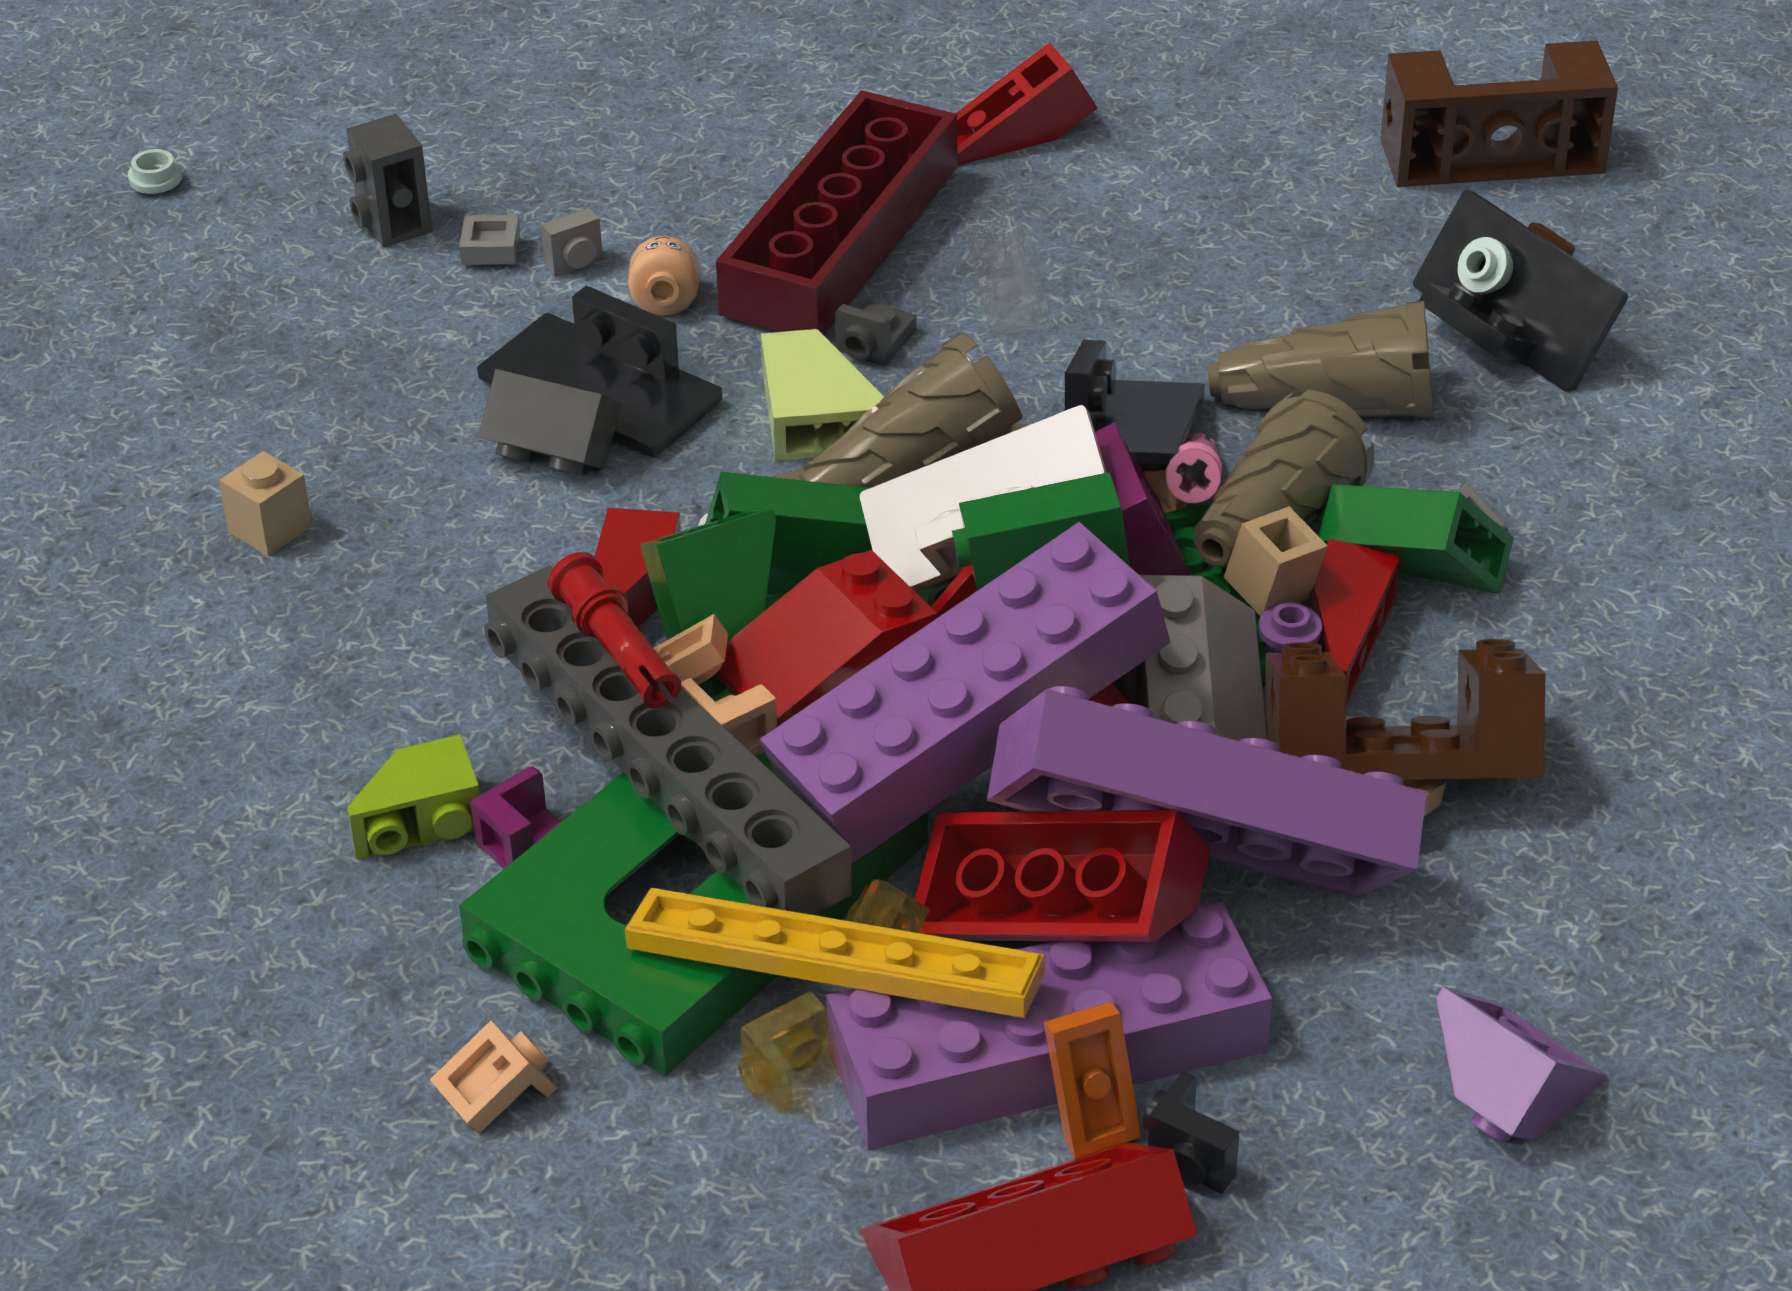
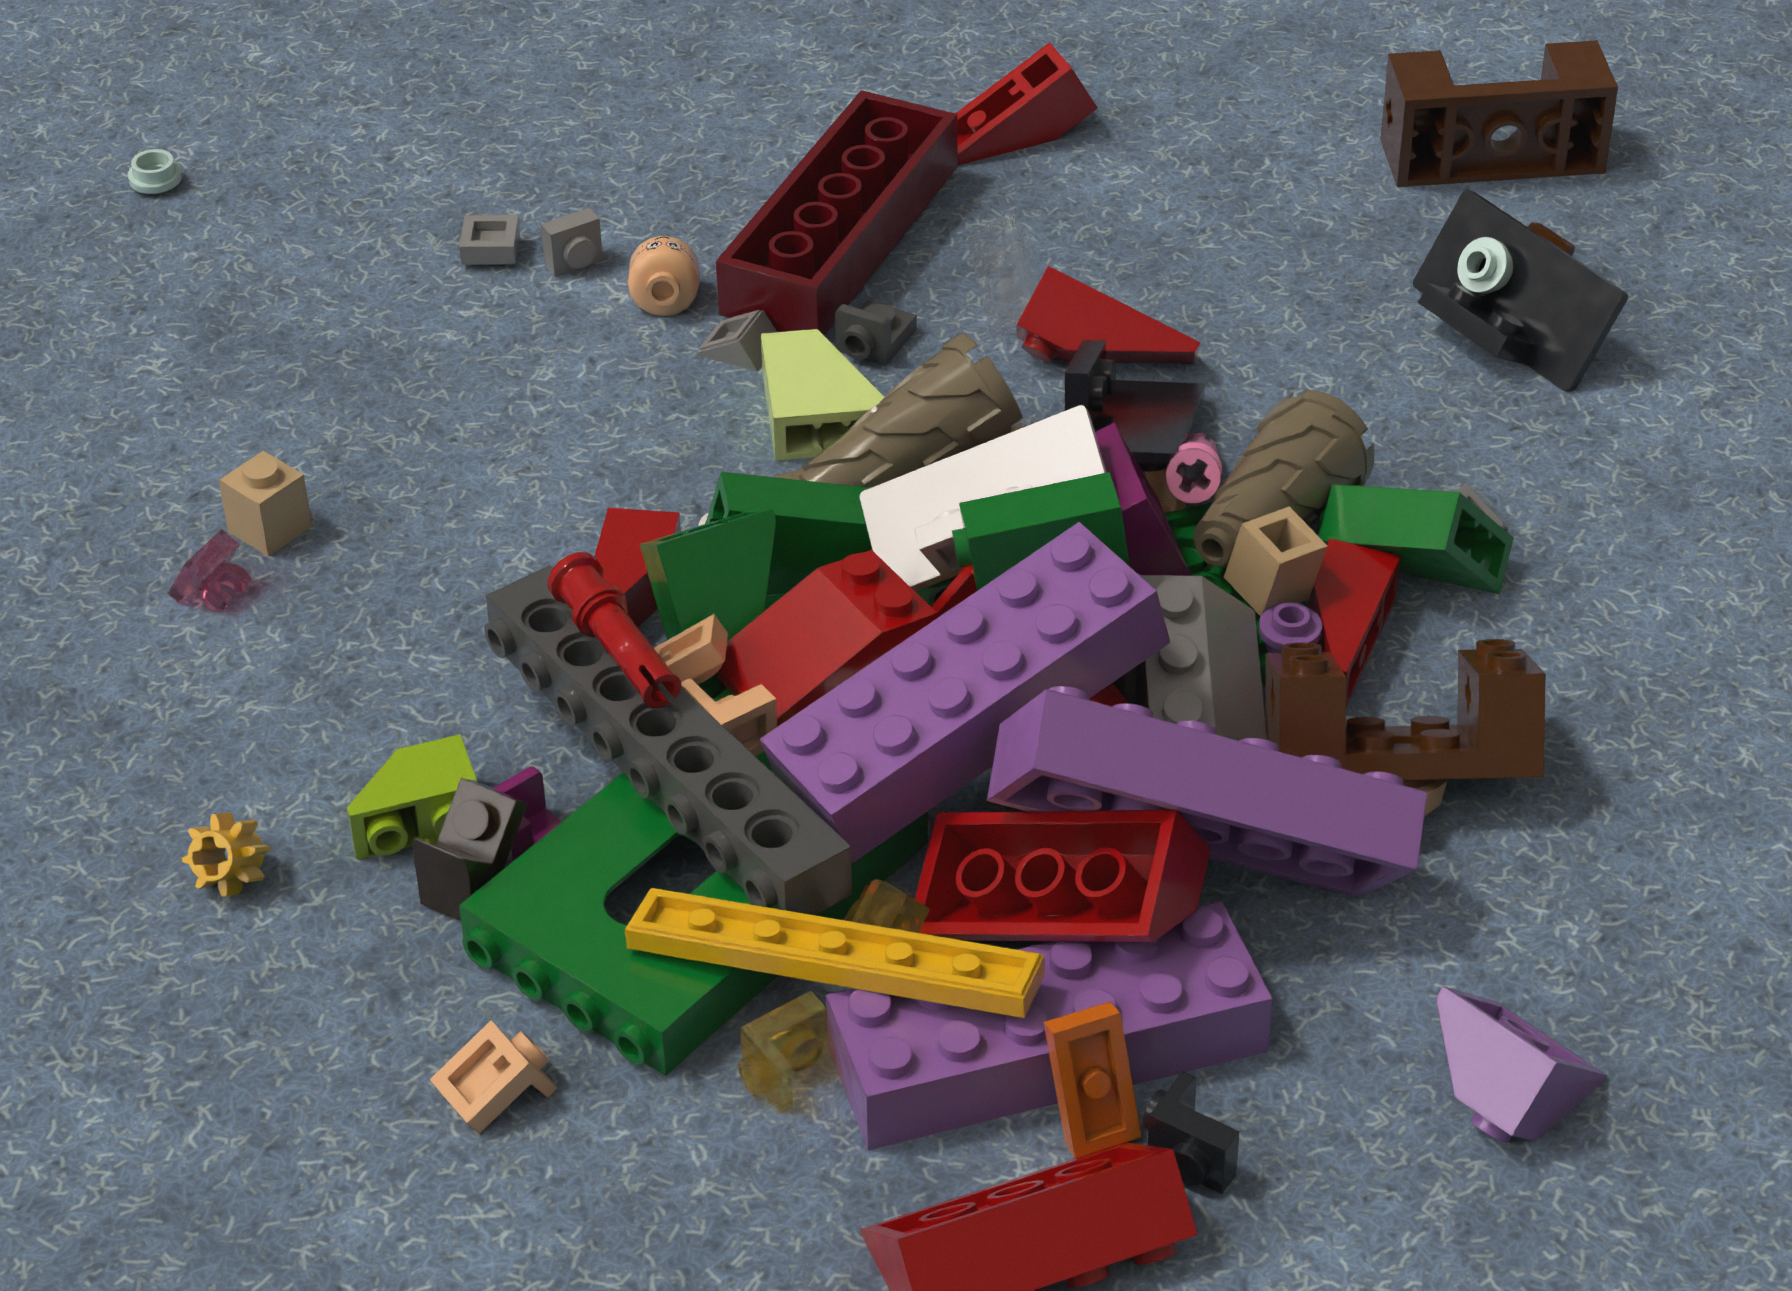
(208, 570): none -> clear pink tile
(208, 857): none -> yellow gear
(388, 180): dark grey brick -> none
(469, 847): none -> dark brown slope
(549, 420): dark grey brick -> none
(615, 354): black bracket -> none
(738, 340): none -> light grey slope
(1069, 311): none -> red slope
(1368, 361): dark tan cone -> none

